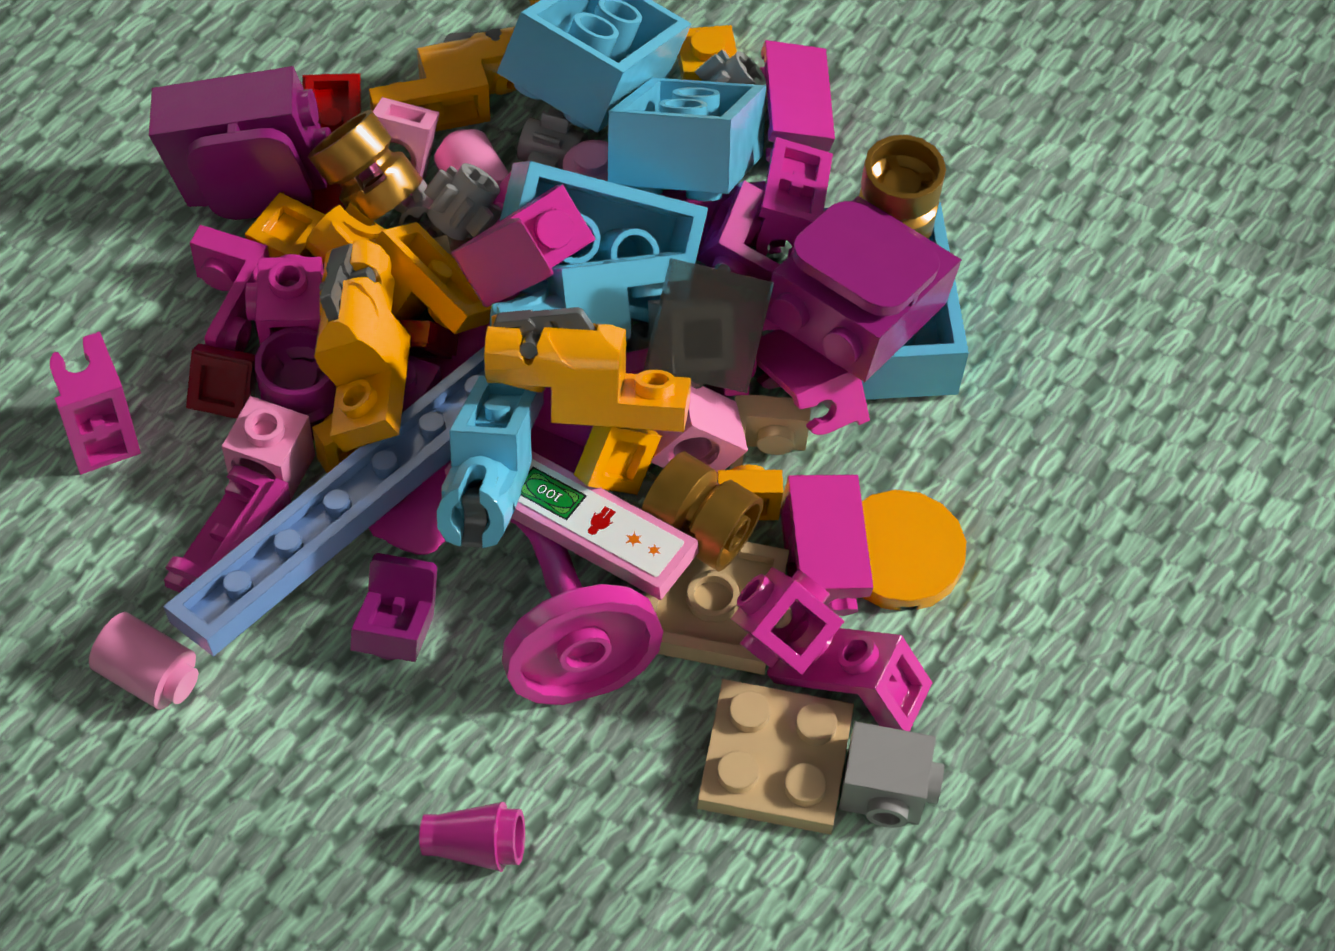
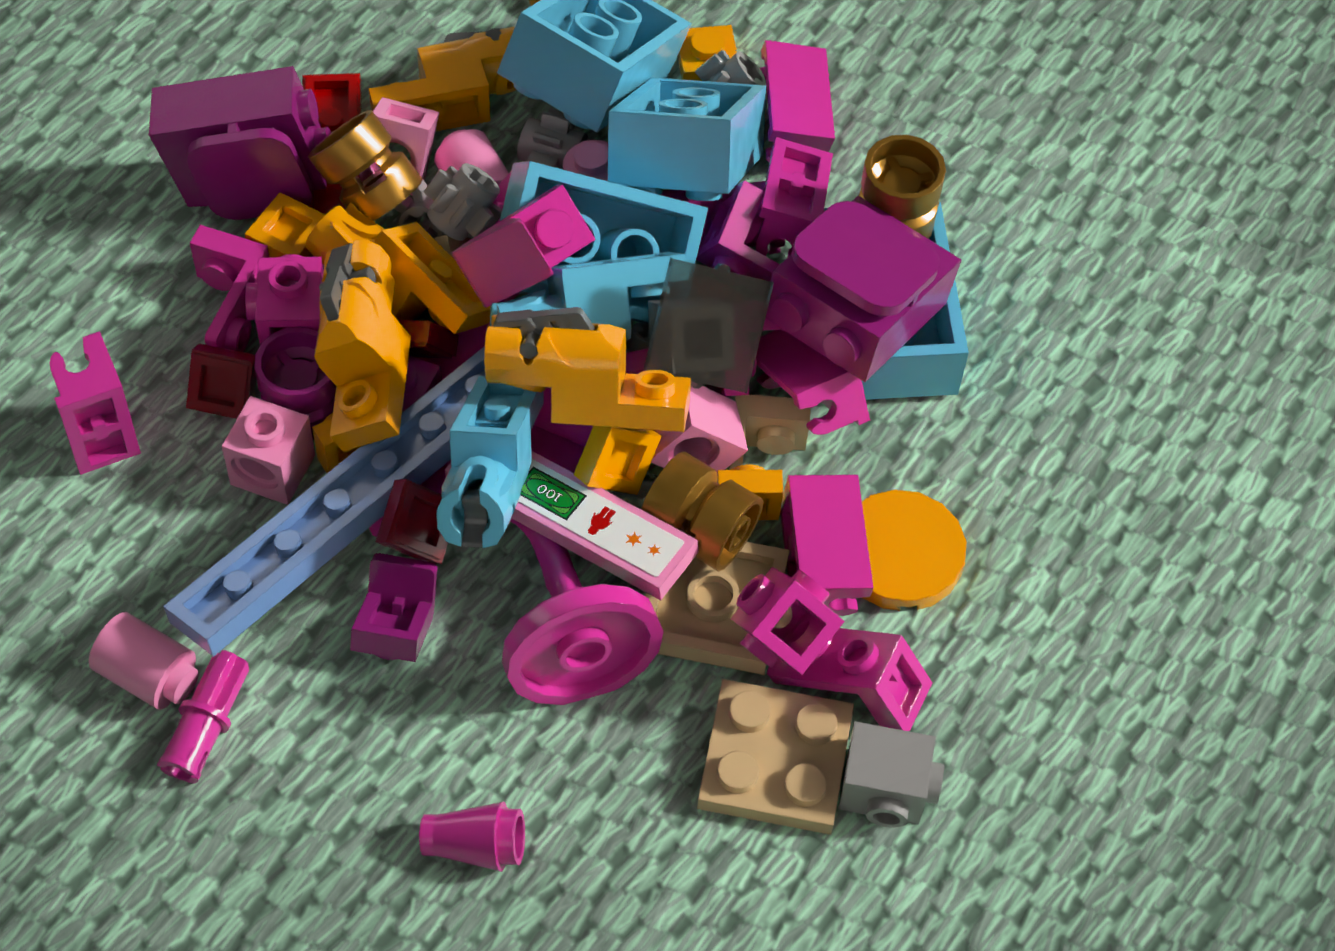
(204, 717): none -> dark pink axle
(245, 507): dark pink hinge -> none
(411, 522): none -> dark red tile

